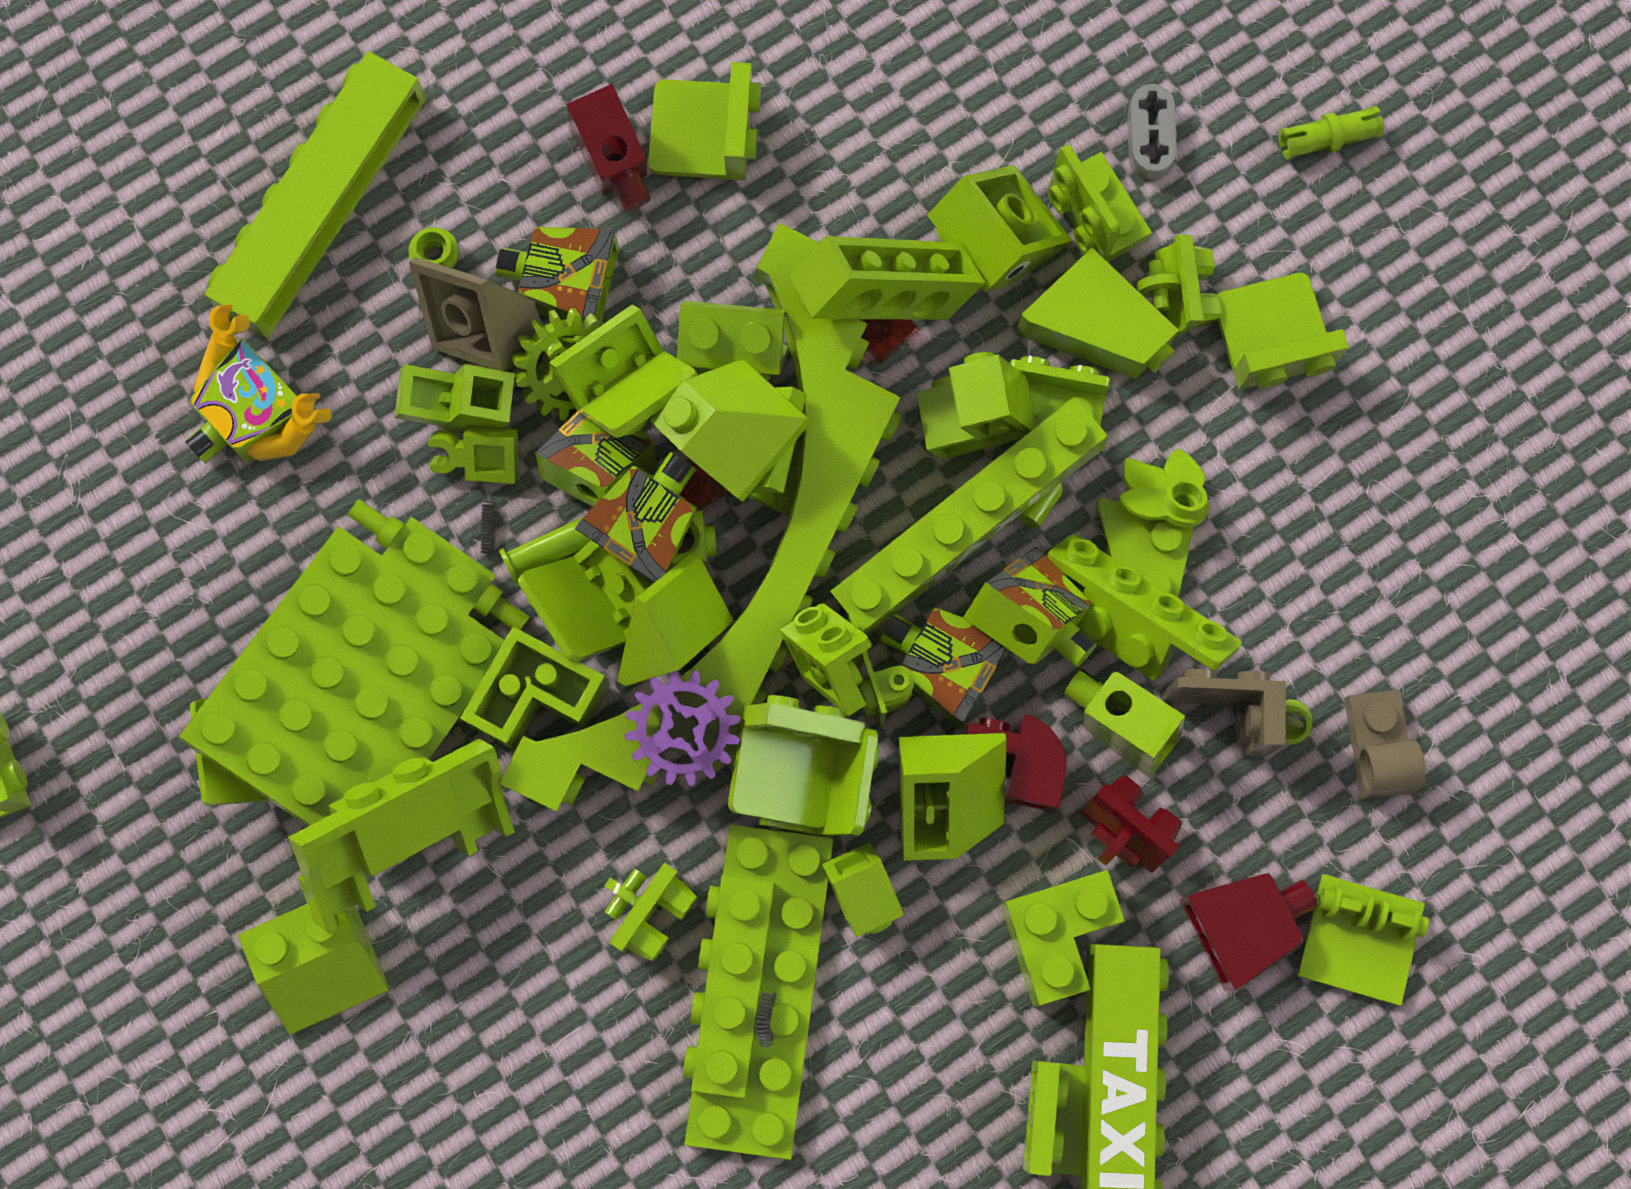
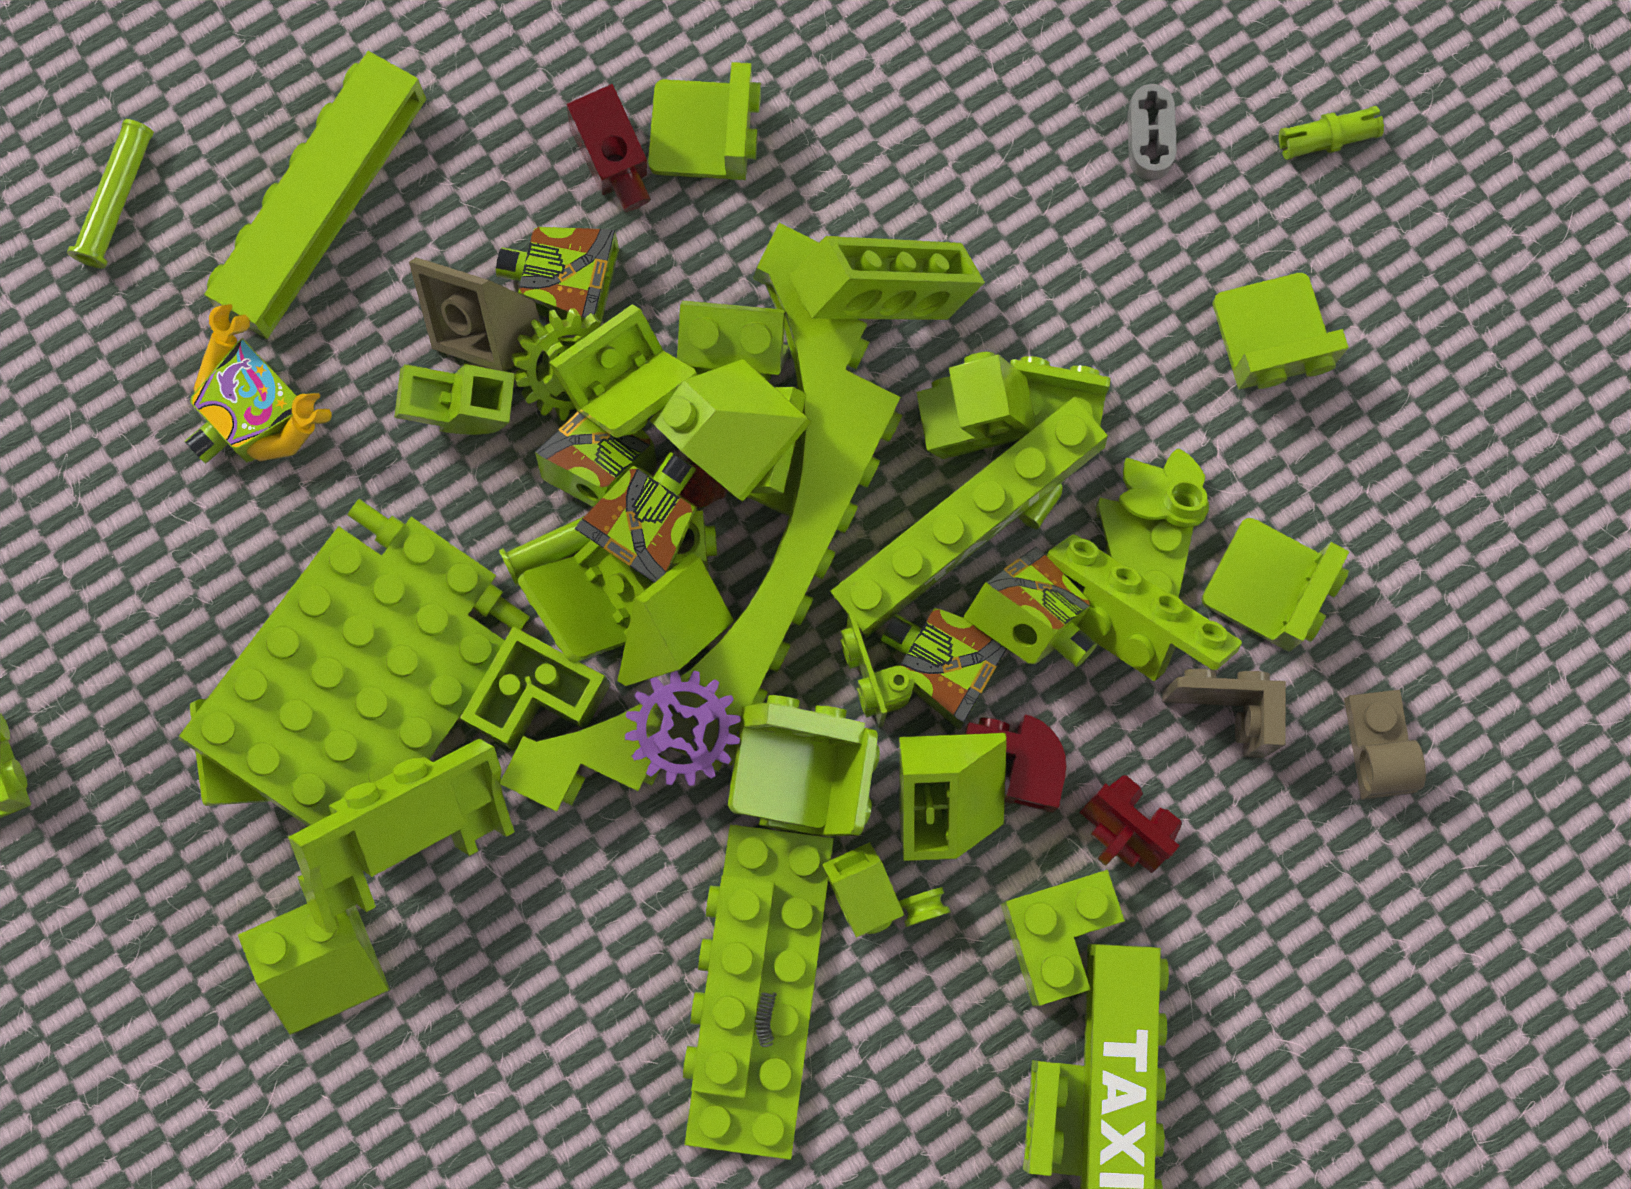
(111, 194): none -> lime pin
(431, 238): lime plate -> none
(483, 451): lime plate -> none
(486, 518): dark grey leg -> none
(634, 931): lime hips -> none
(823, 653): lime bracket -> none
(887, 336): clear red tile -> none
(924, 907): none -> lime bush
(999, 225): lime slope -> none
(1096, 205): lime bracket -> none
(1100, 320): lime slope -> none
(1142, 734): lime torso -> none
(1176, 287): lime hips -> none
(1247, 925): dark red torso -> none
(1275, 584): none -> lime bracket
(1295, 729): lime hinge -> none
(1362, 939): lime hinge -> none

